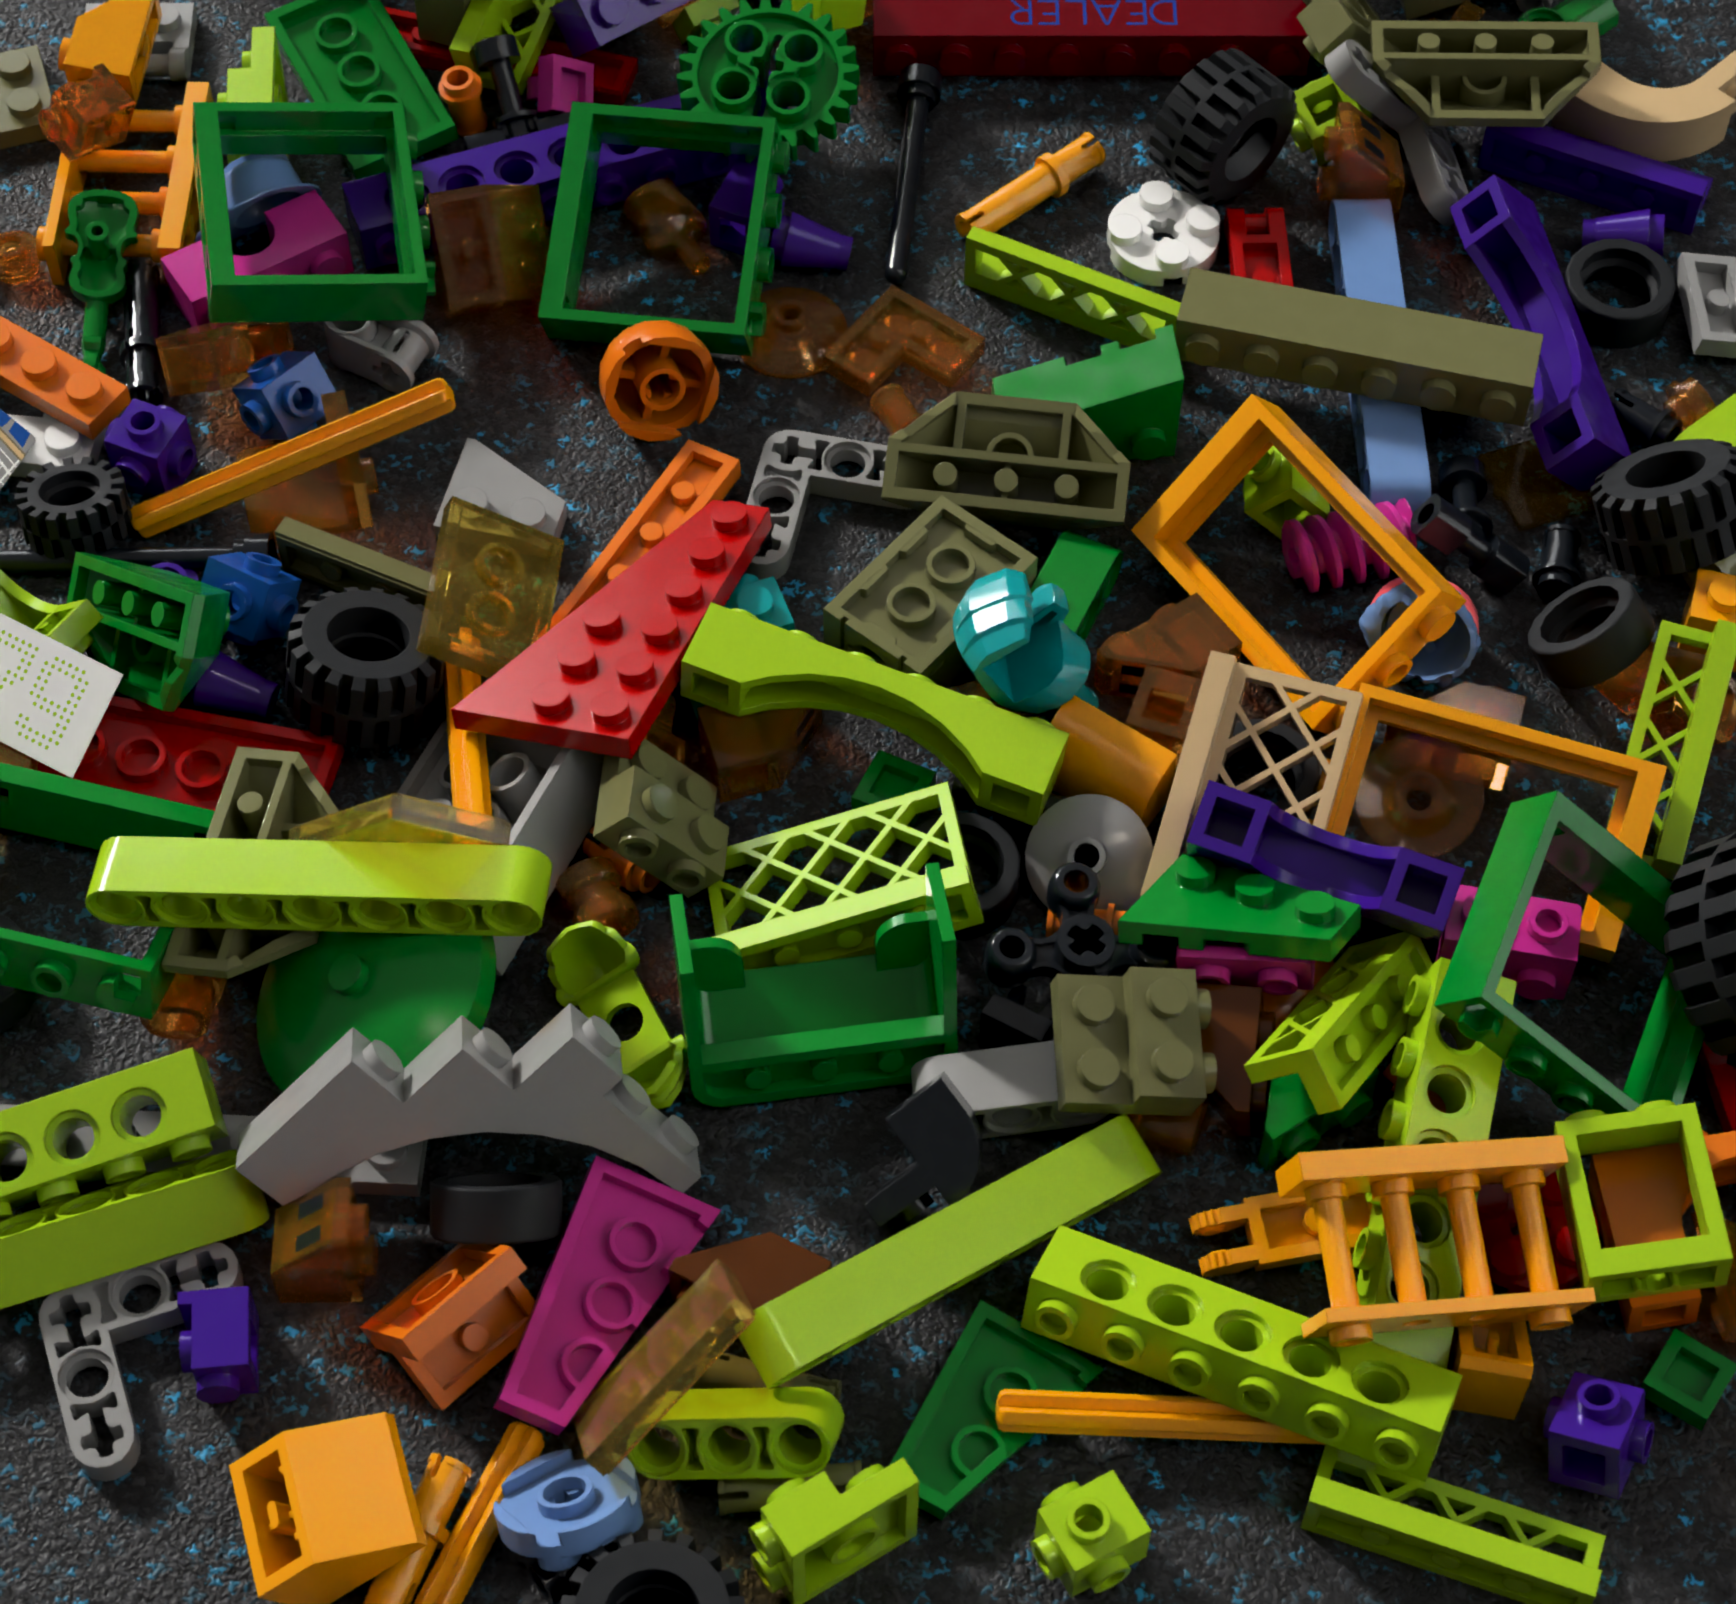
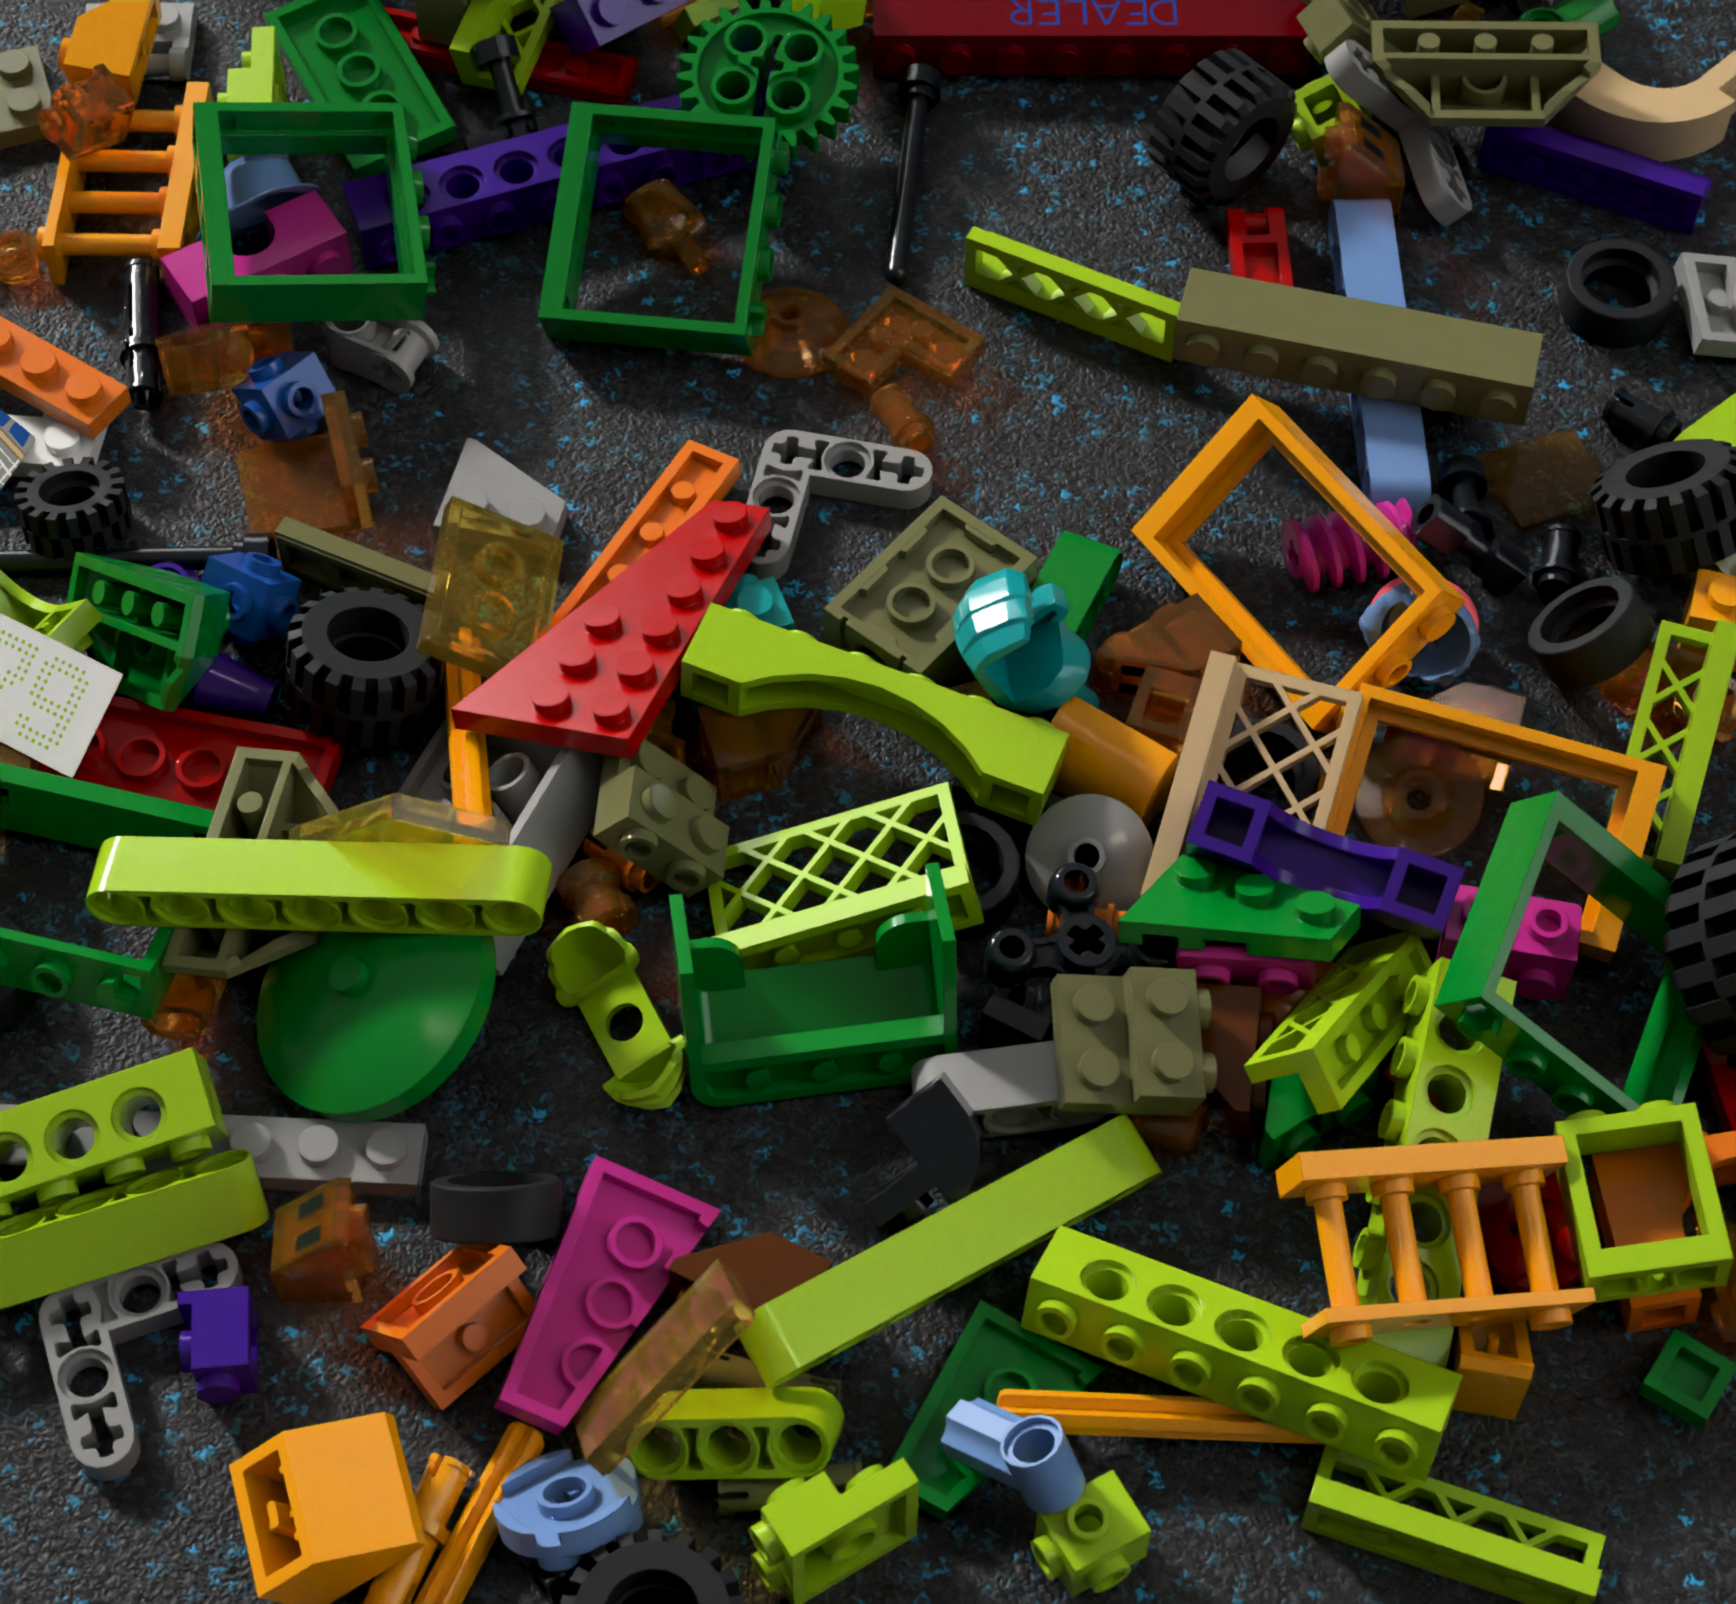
(102, 227): green piece -> none
(151, 448): dark purple brick -> none
(293, 457): light orange axle -> none
(462, 92): orange pin -> none
(465, 1082): light grey arch -> none
(488, 246): clear orange slope -> none
(560, 83): dark pink tile -> none
(658, 380): orange cylinder -> none
(732, 206): dark purple brick -> none
(809, 244): dark purple cone -> none
(891, 777): green plate -> none
(1009, 463): olive wedge -> none
(1016, 1451): none -> medium blue piece
(1047, 178): light orange pin -> none
(1124, 391): green wedge -> none
(1168, 211): white plate -> none
(1276, 1230): light orange hinge -> none
(1279, 493): lime brick -> none
(1572, 408): dark purple arch -> none
(1601, 1420): dark purple brick -> none
(1634, 226): dark purple cone -> none
(1688, 401): clear orange plate -> none

